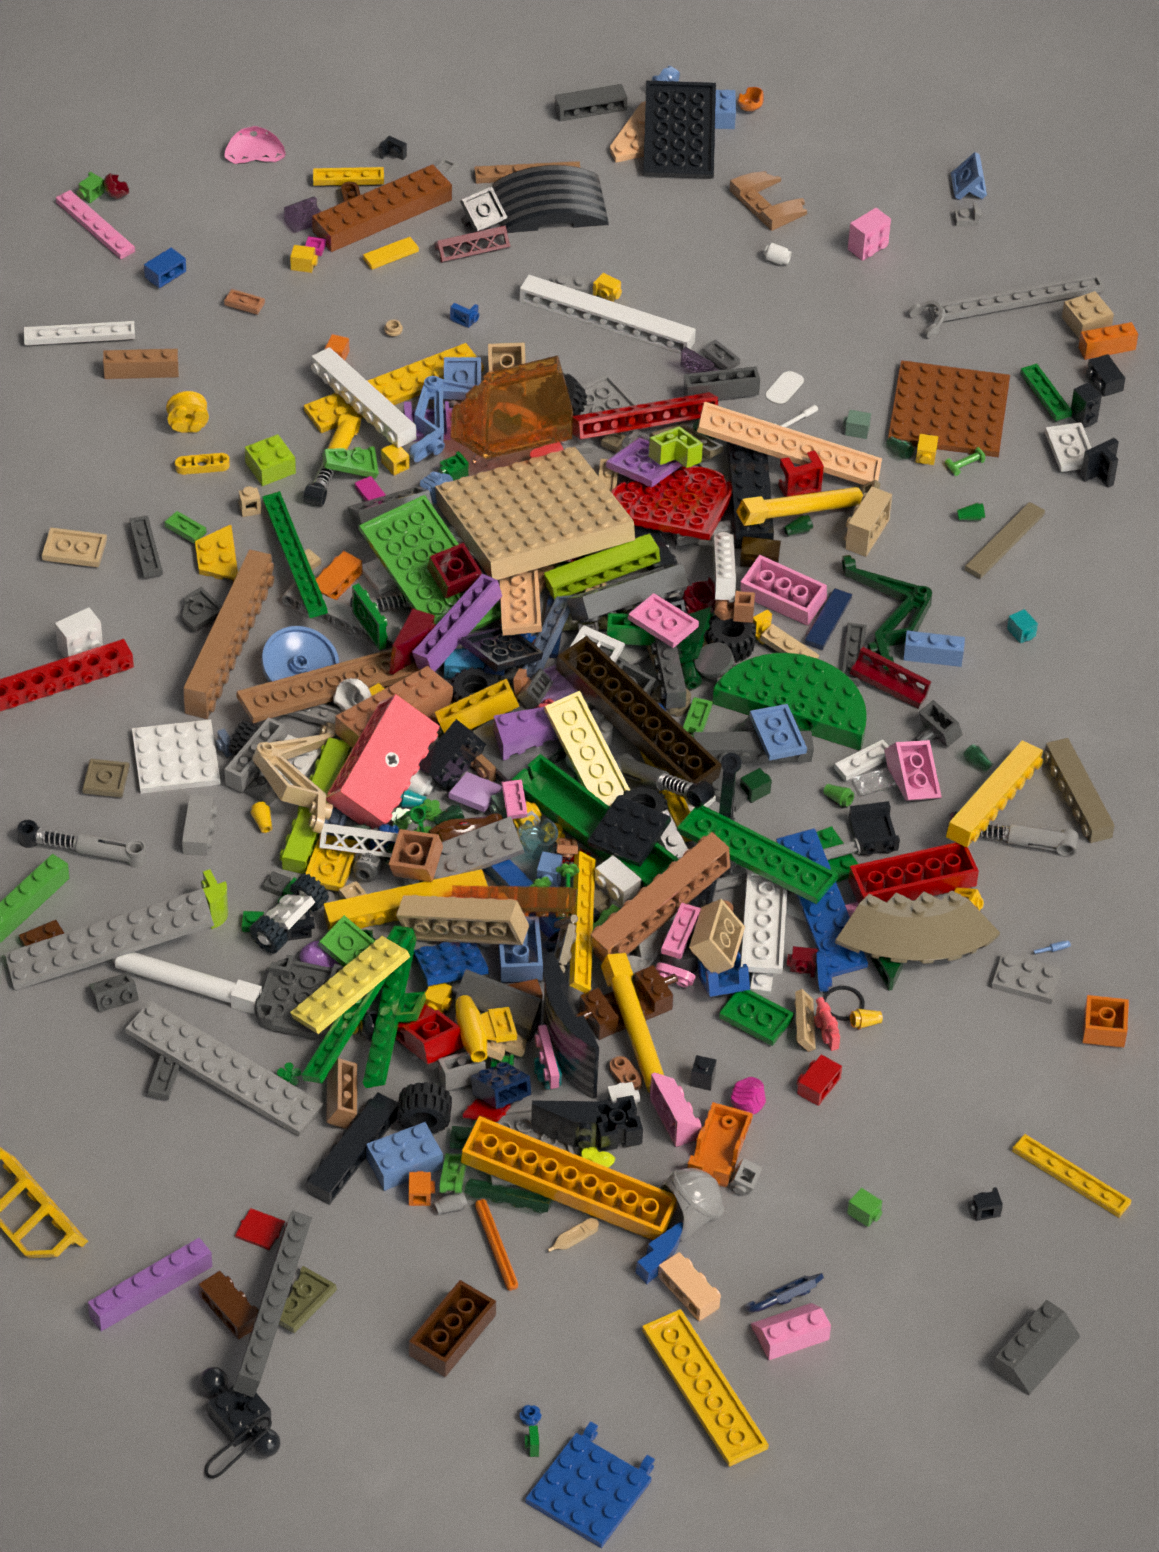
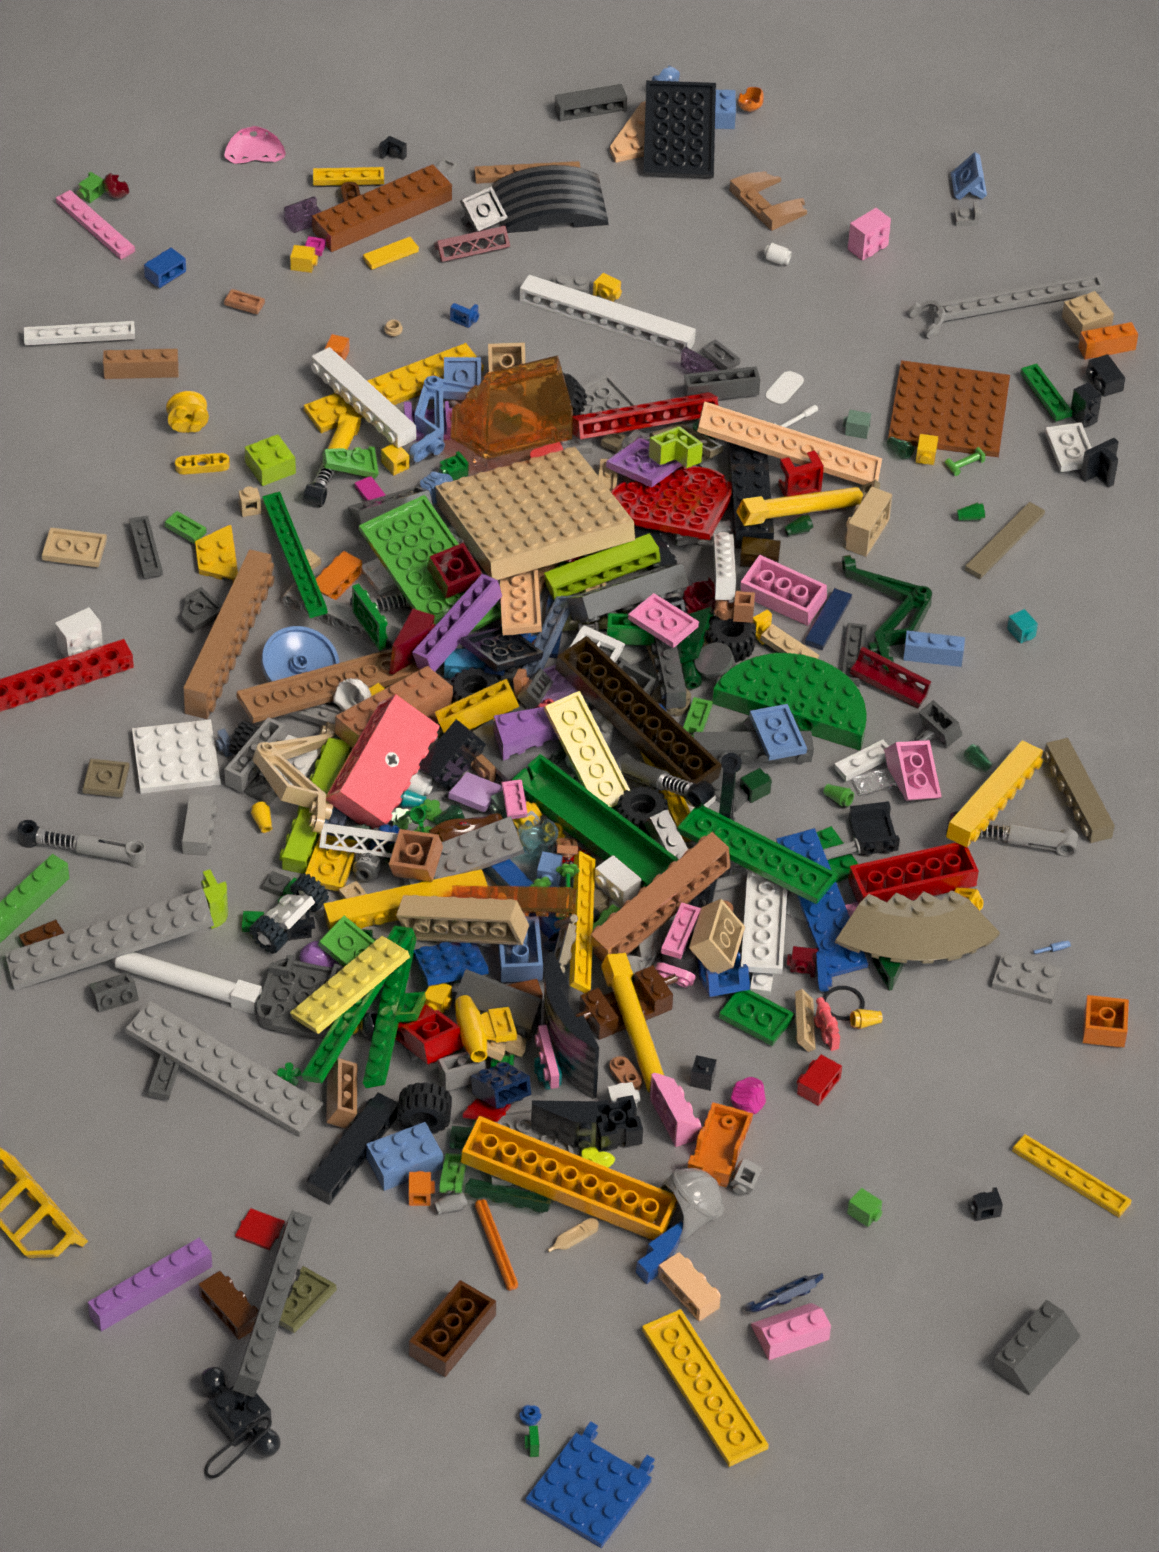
(629, 831): black plate -> none

